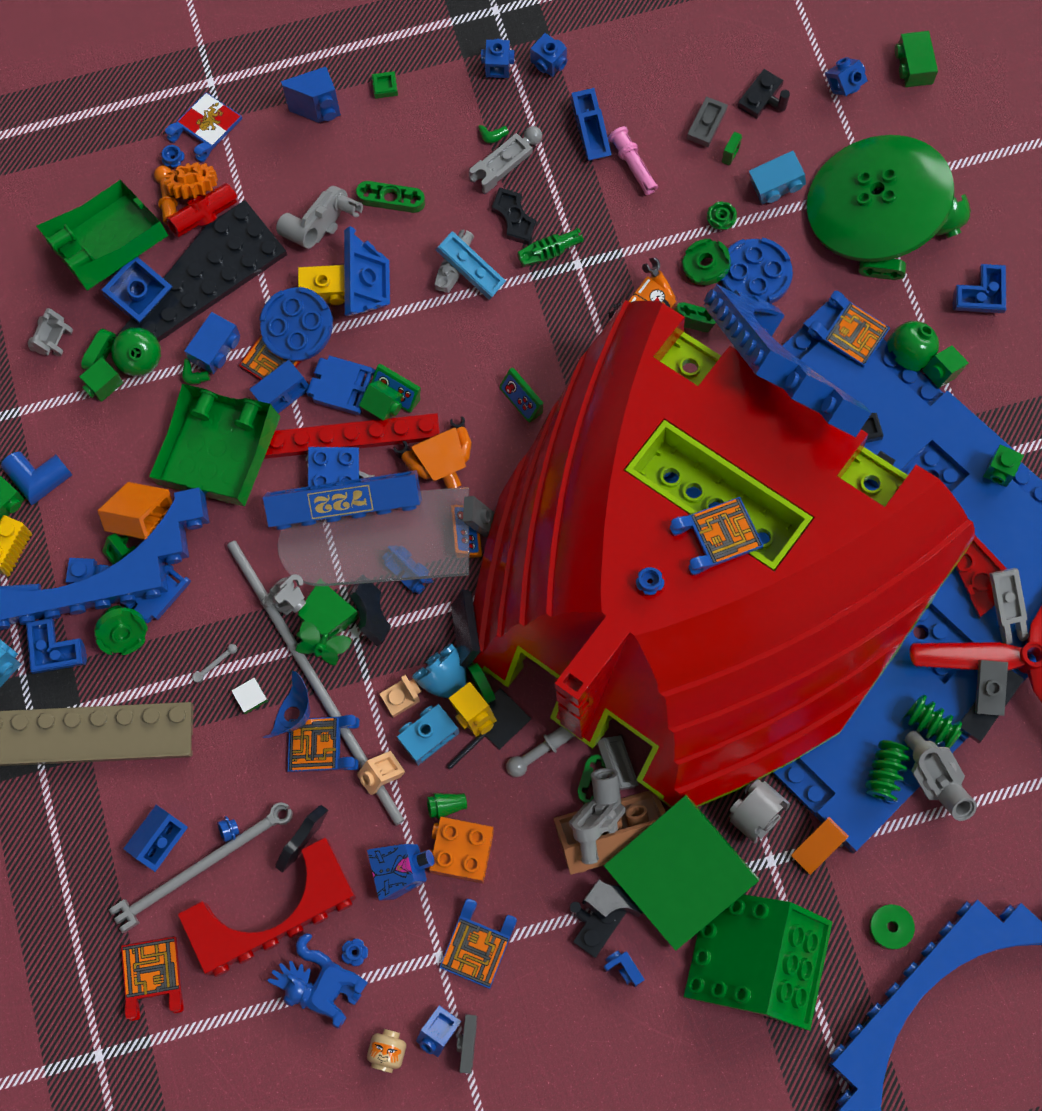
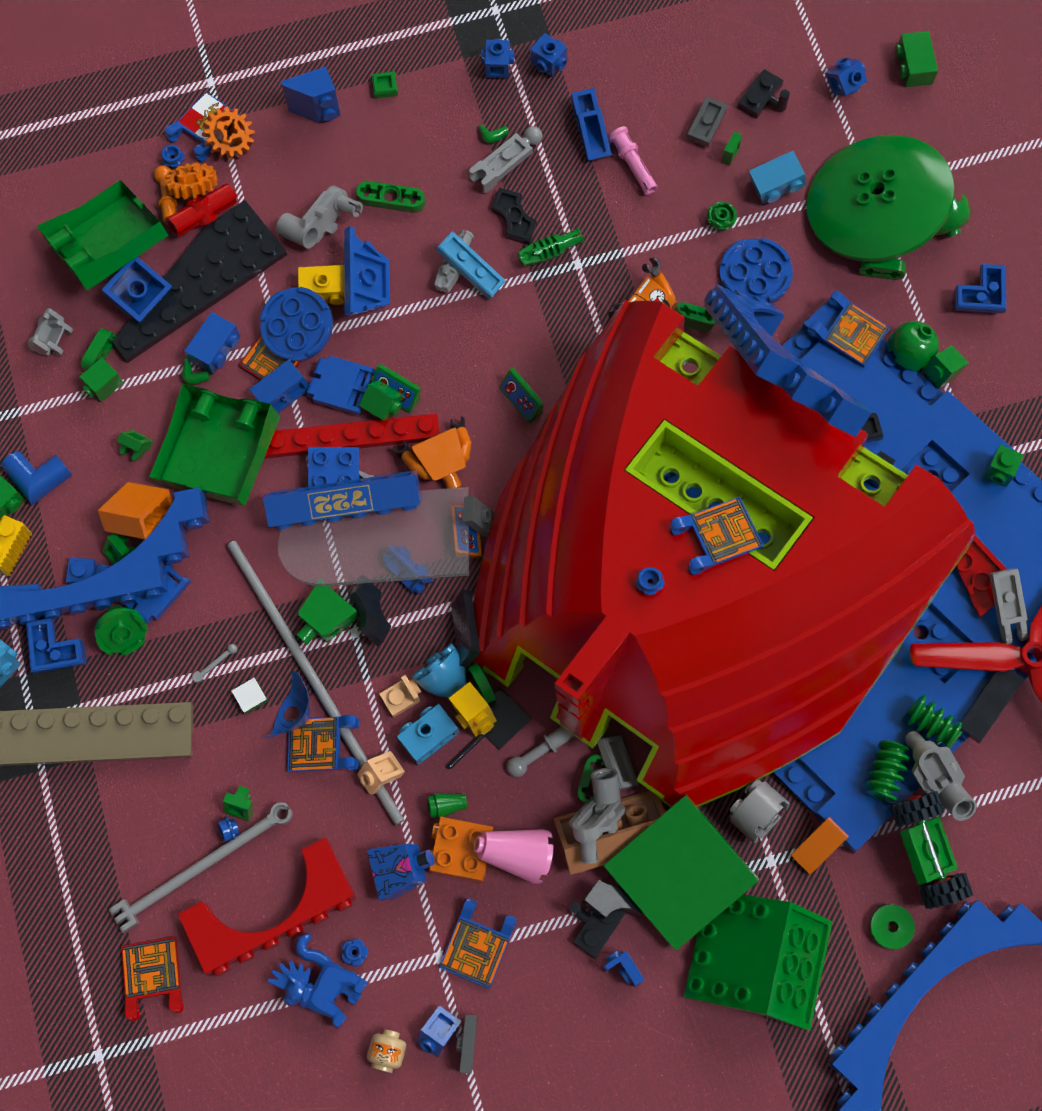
(128, 341): green cylinder -> none
(135, 441): none -> green tile
(155, 838): blue brick -> none
(219, 130): none -> orange gear
(239, 804): none -> green tile
(285, 596): light grey piece -> none
(308, 828): black tile -> none
(321, 646): green piece -> none
(517, 852): none -> bright pink cone
(711, 273): green tile -> none
(930, 851): none -> plate
(991, 687): dark grey plate -> none

